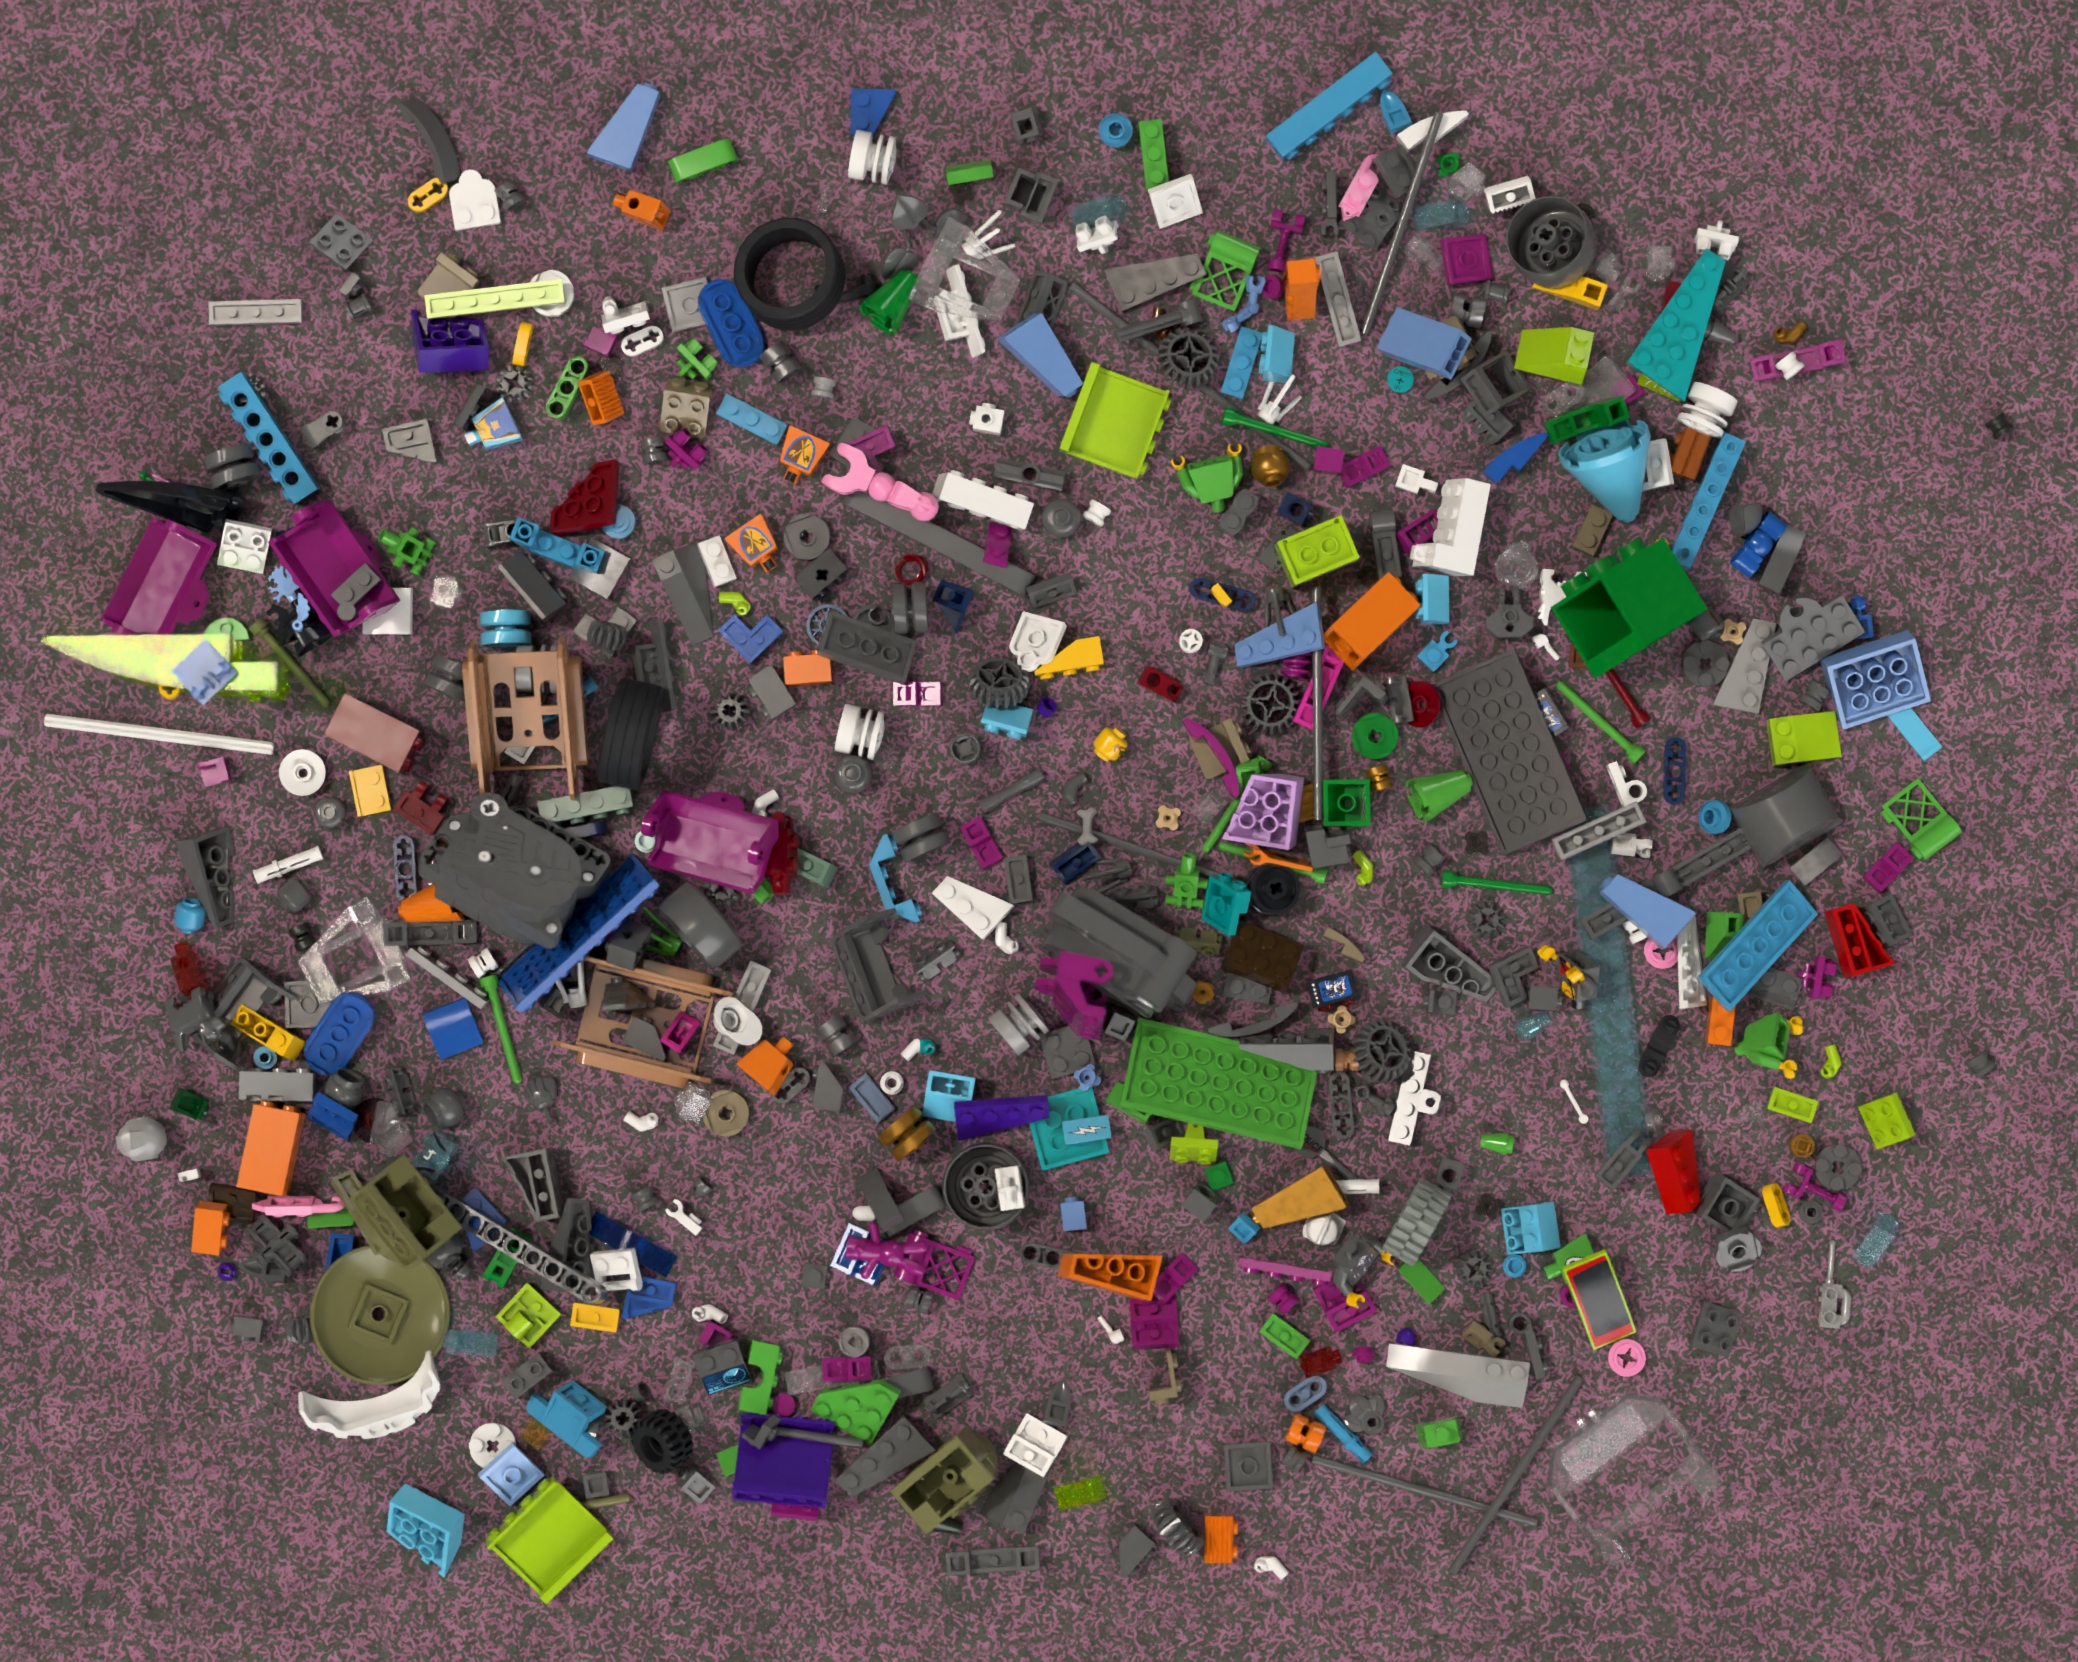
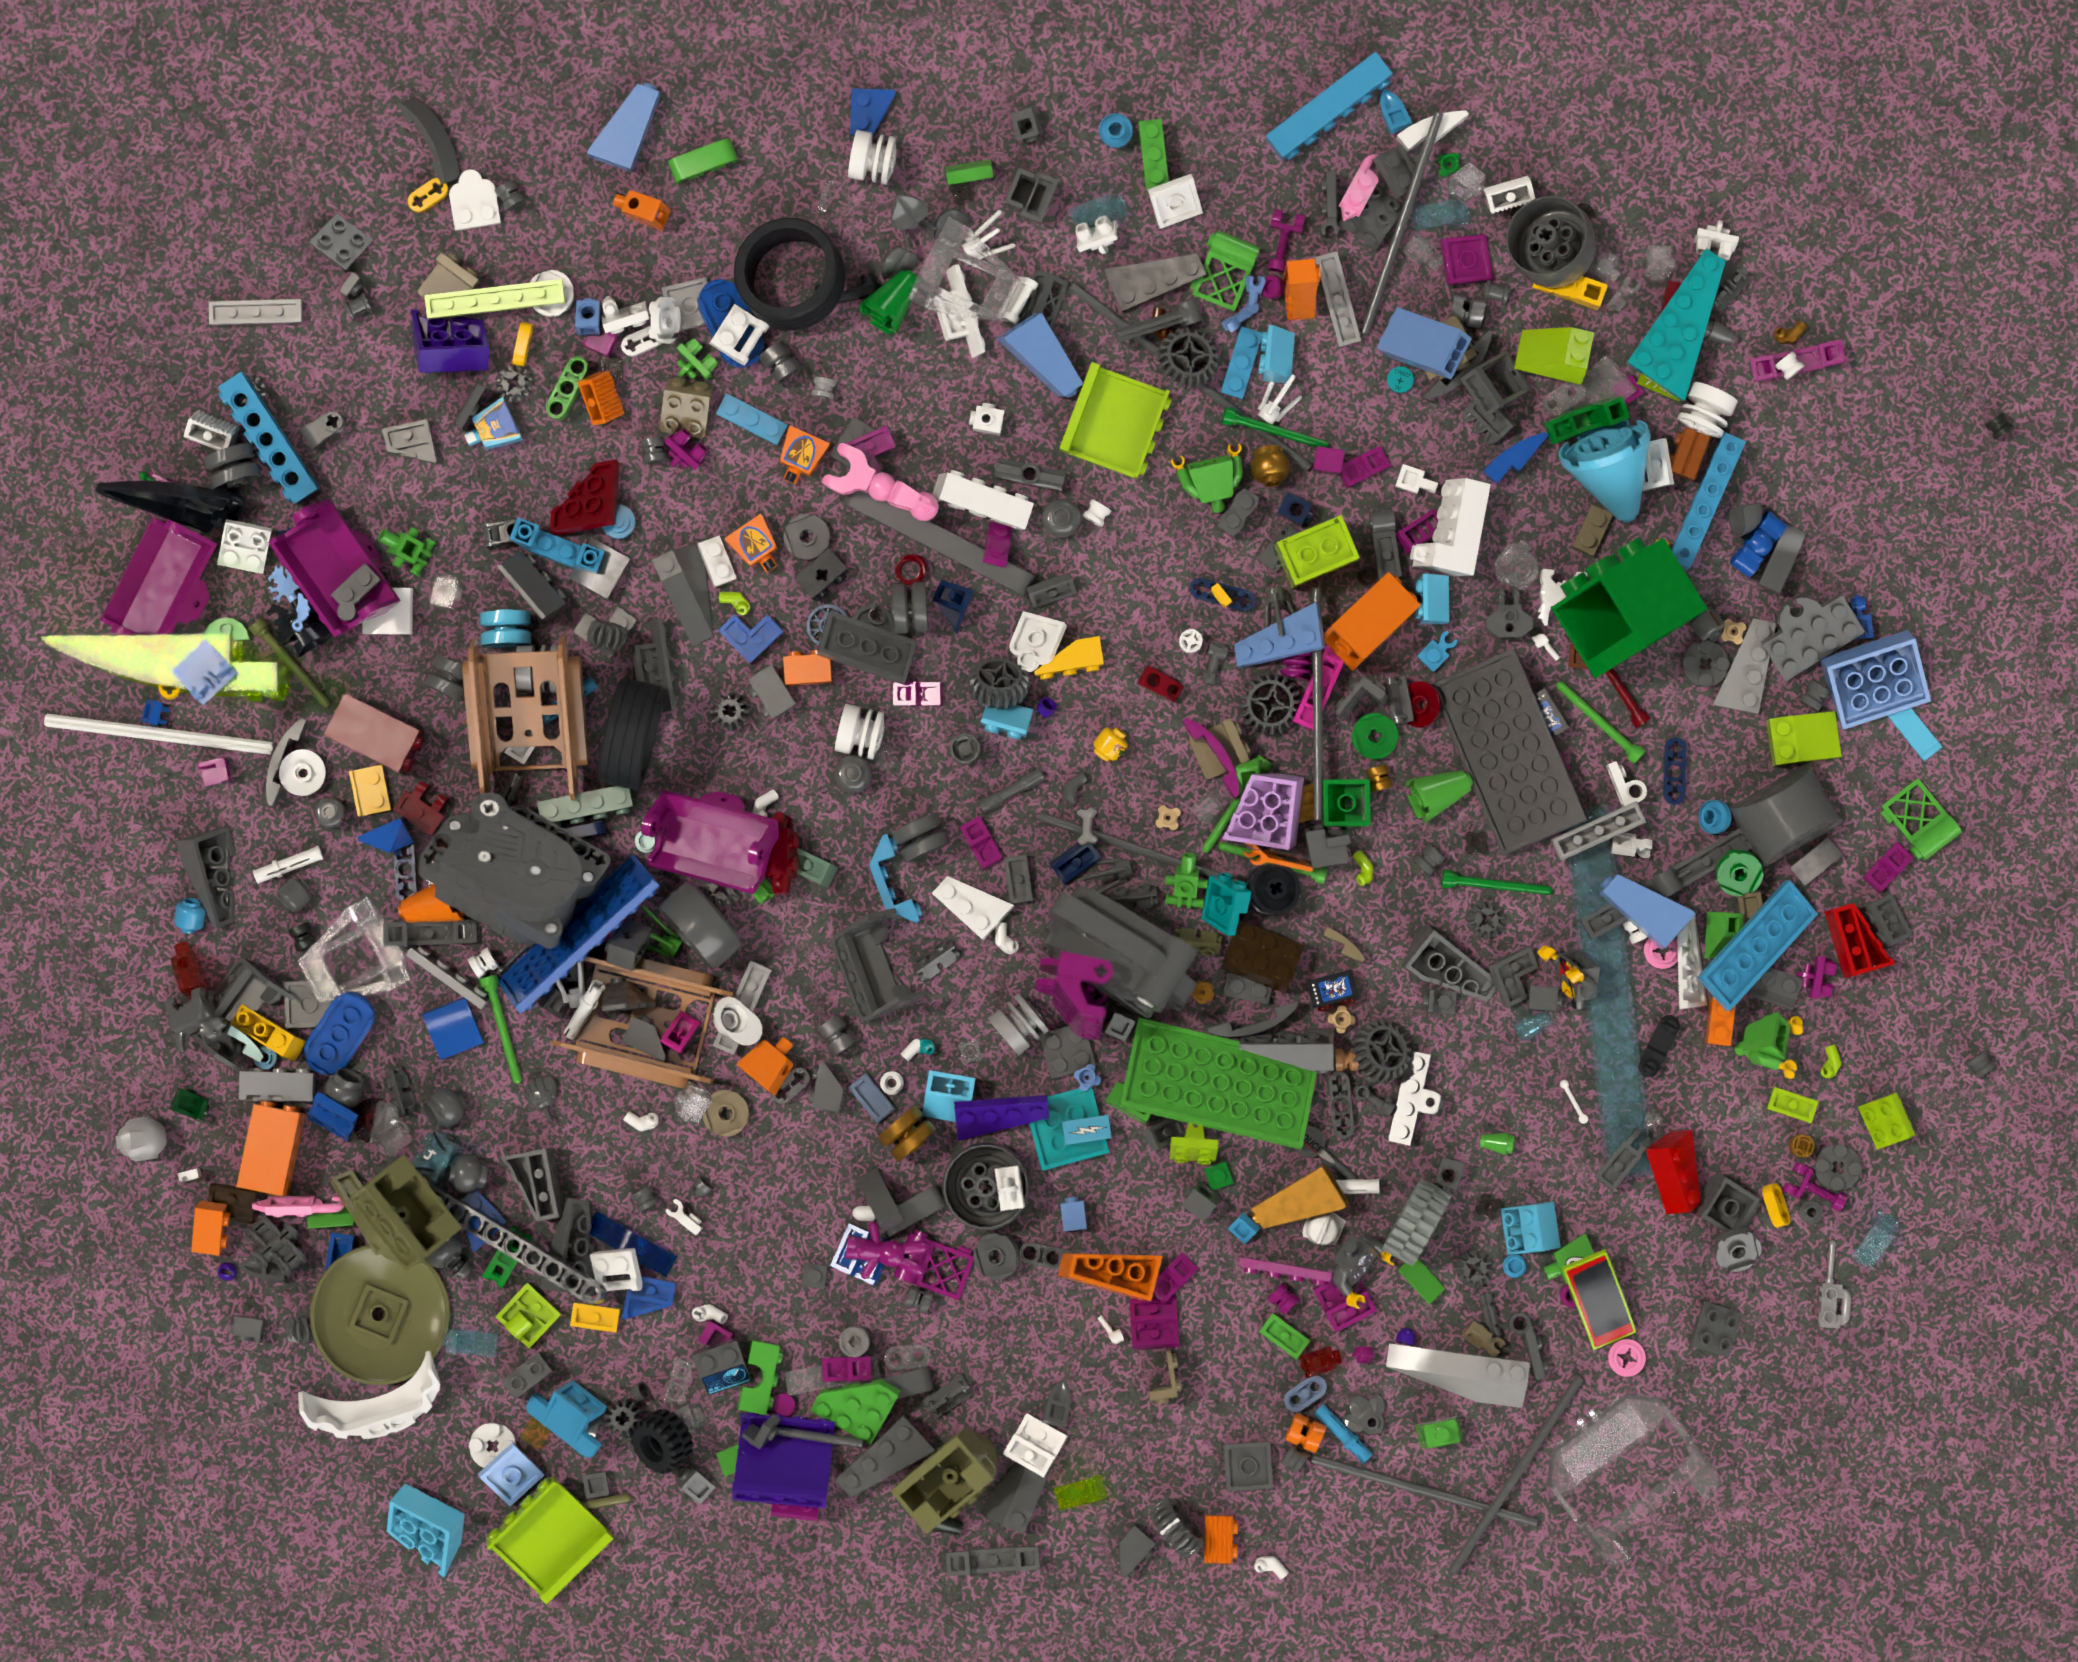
(152, 712): none -> blue tile
(211, 431): none -> white brick
(249, 1048): none -> light aqua slope
(295, 733): none -> slope
(389, 836): none -> blue slope
(466, 1173): none -> dark grey piece
(587, 1003): none -> white pin
(588, 326): none -> medium blue brick
(664, 320): none -> white plate
(732, 330): none -> white plate
(974, 1046): none -> clear plate
(1009, 1256): none -> dark grey plate
(1019, 299): none -> white plate
(1734, 861): none -> plate

